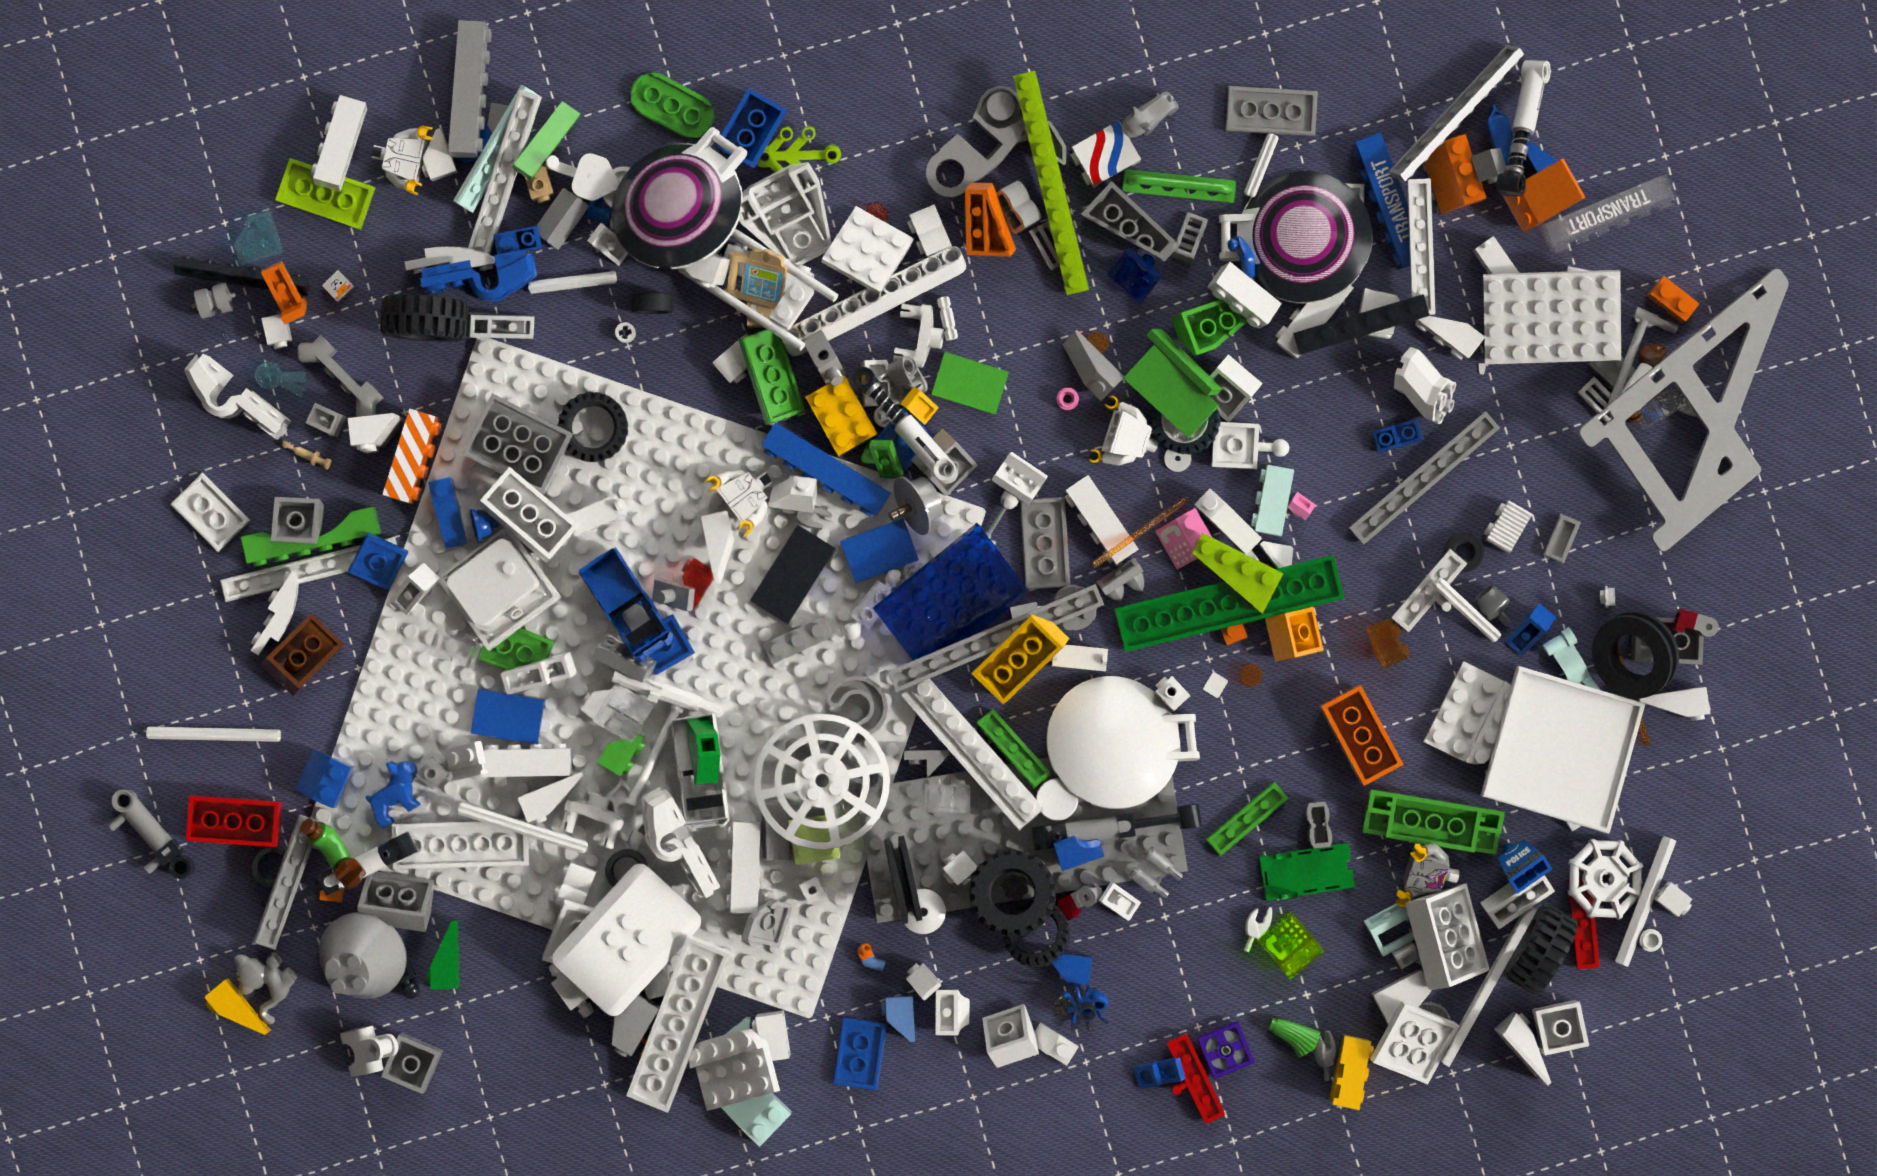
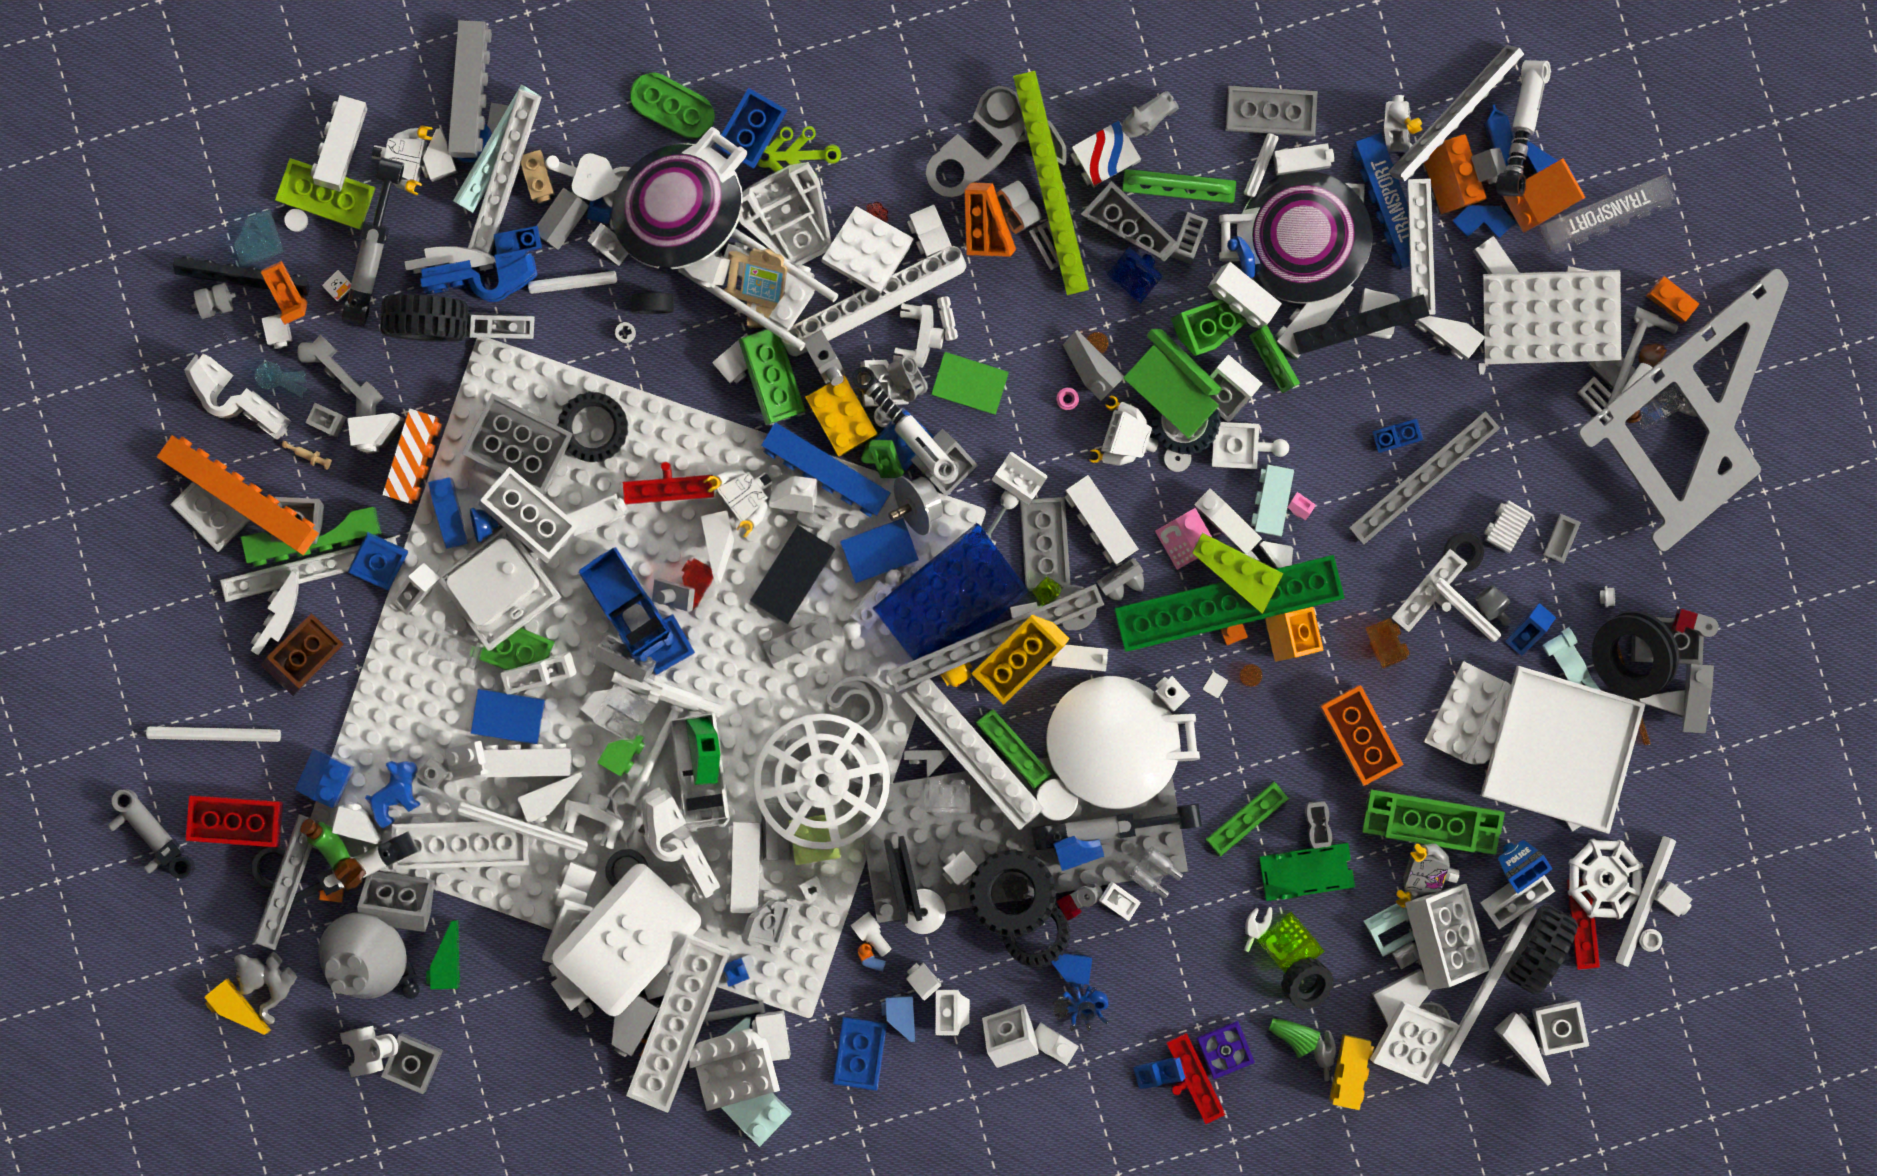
(238, 495): none -> orange brick
(296, 220): none -> white tile
(356, 824): none -> white slope
(373, 239): none -> black piece
(546, 140): tile -> none
(667, 488): none -> red plate
(735, 972): none -> blue tile
(737, 1011): none -> light grey bar
(868, 930): none -> white pin
(919, 405): yellow tile -> none
(957, 675): none -> yellow head
(1047, 591): none -> clear neon green slope
(1139, 532): clear orange axle -> none
(1274, 359): none -> bright green tile
(1303, 159): none -> white brick
(1317, 993): none -> black tyre
(1399, 125): none -> white torso
(1424, 386): white brick -> none
(1492, 216): none -> blue tile
(1697, 697): none -> light grey slope

